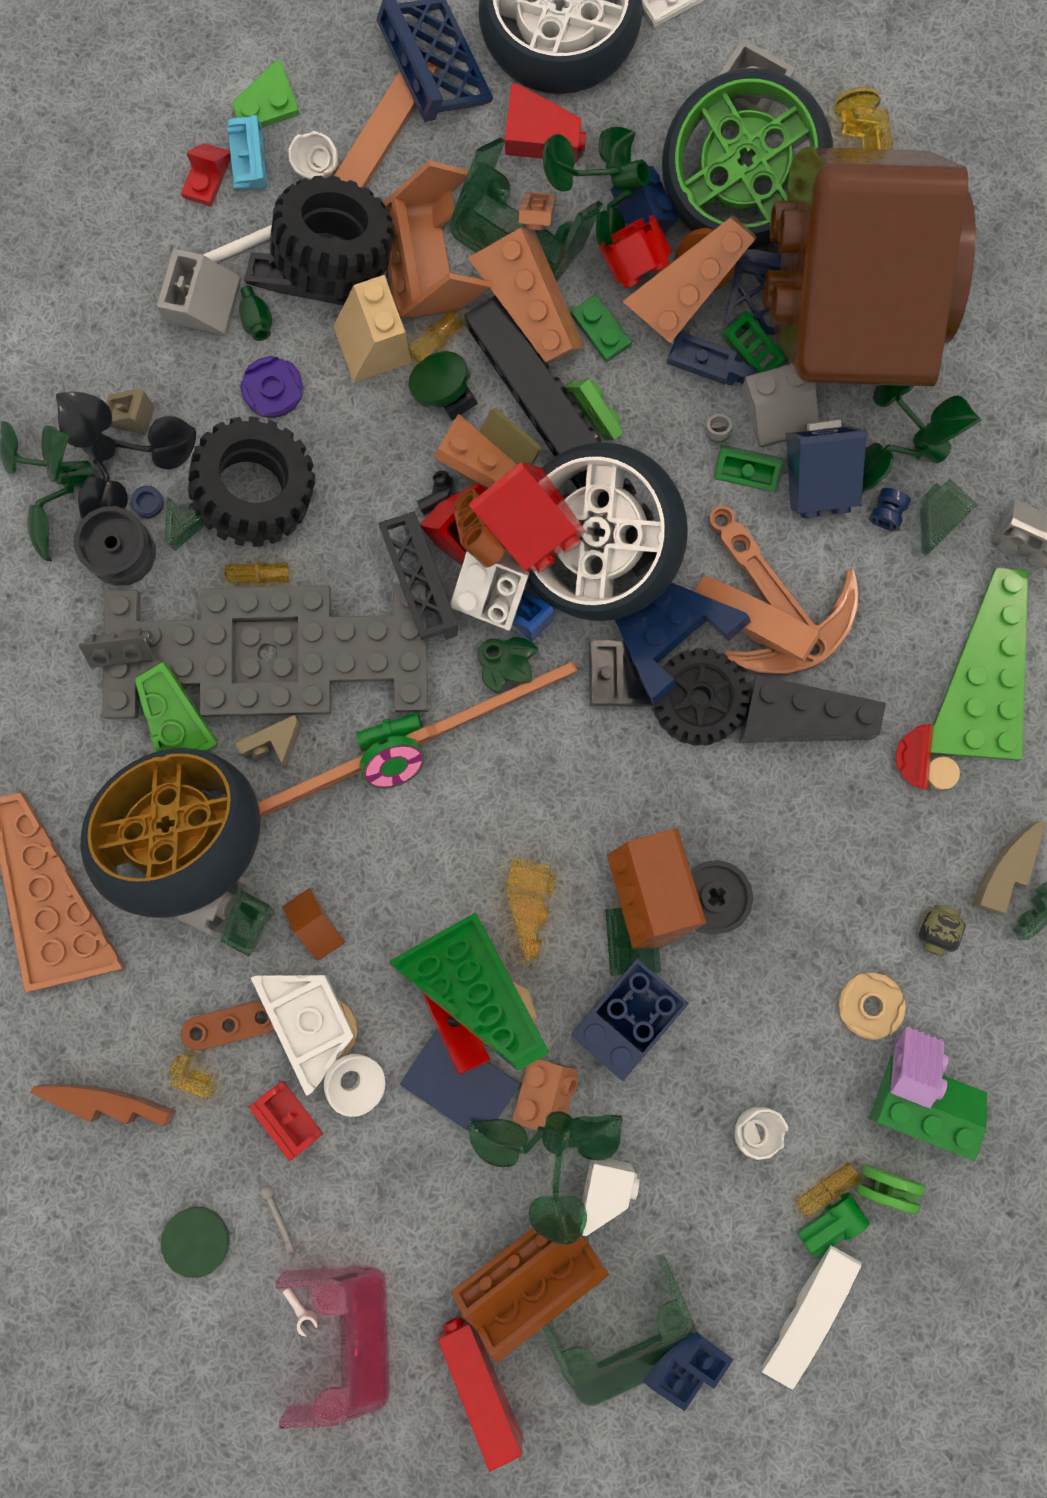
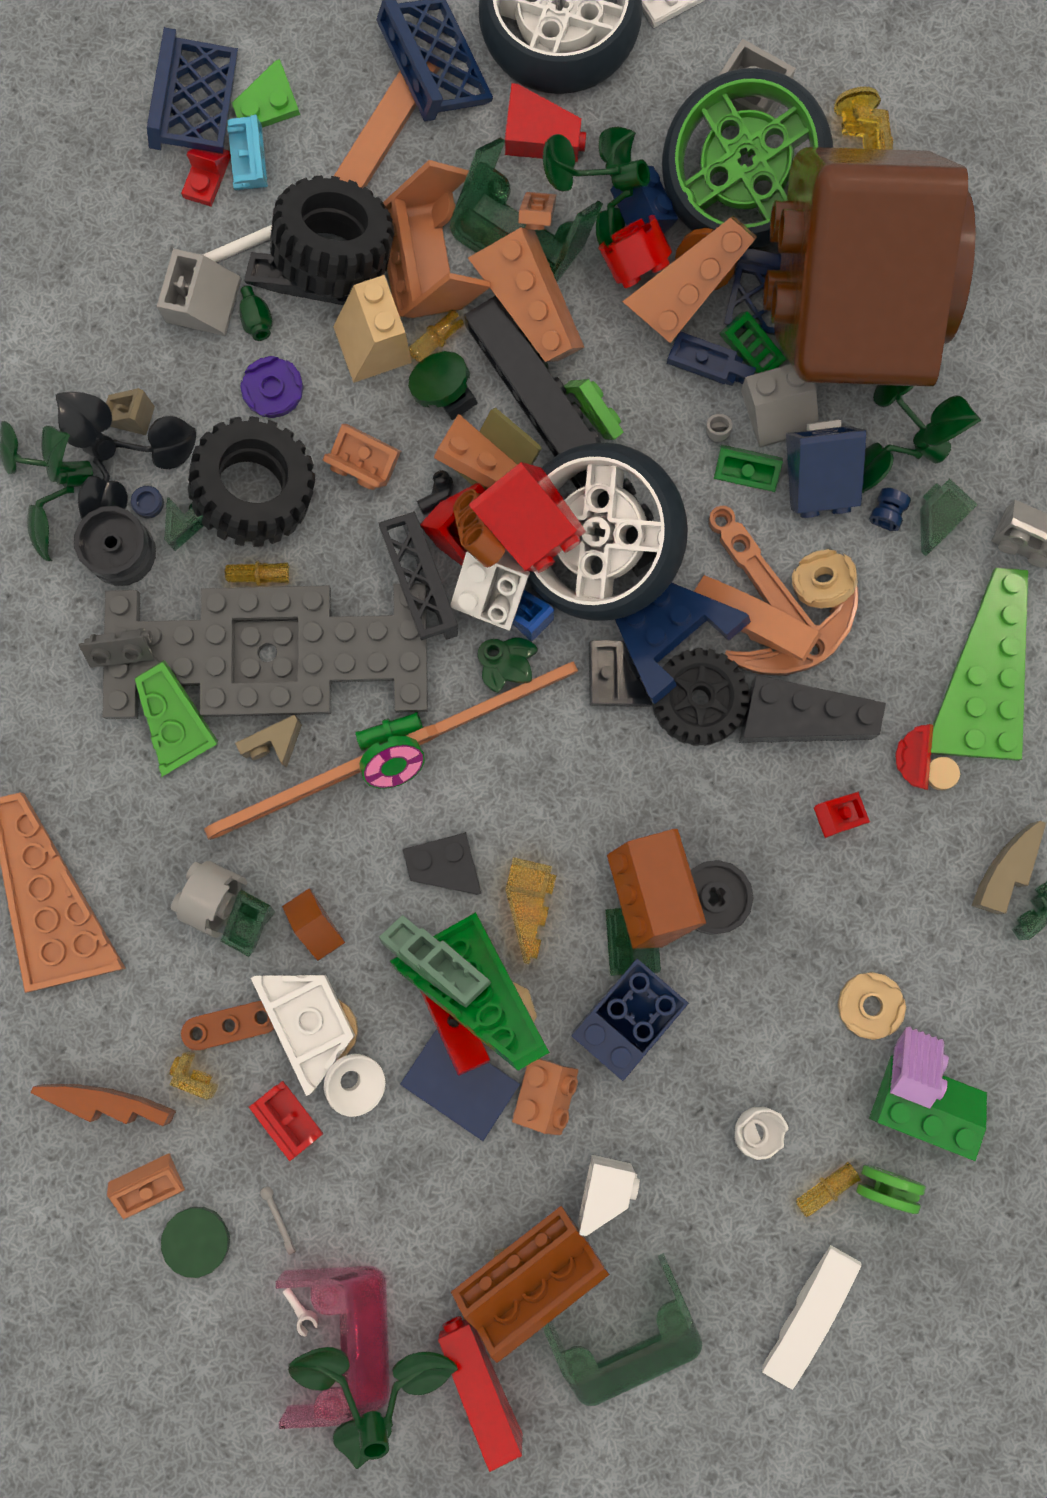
(145, 1186): none -> nougat slope
(165, 93): none -> dark blue fence
(170, 832): wheel -> none
(313, 148): white hair -> none
(362, 457): none -> nougat bracket
(368, 1435): none -> dark green plant
(434, 961): none -> sand green slope
(443, 864): none -> black wing
(595, 1137): clear green plant -> none
(601, 328): green plate -> none
(686, 1368): dark blue slope -> none
(827, 593): none -> tan tile
(837, 1223): green piece -> none
(841, 814): none -> red slope
(940, 930): head -> none

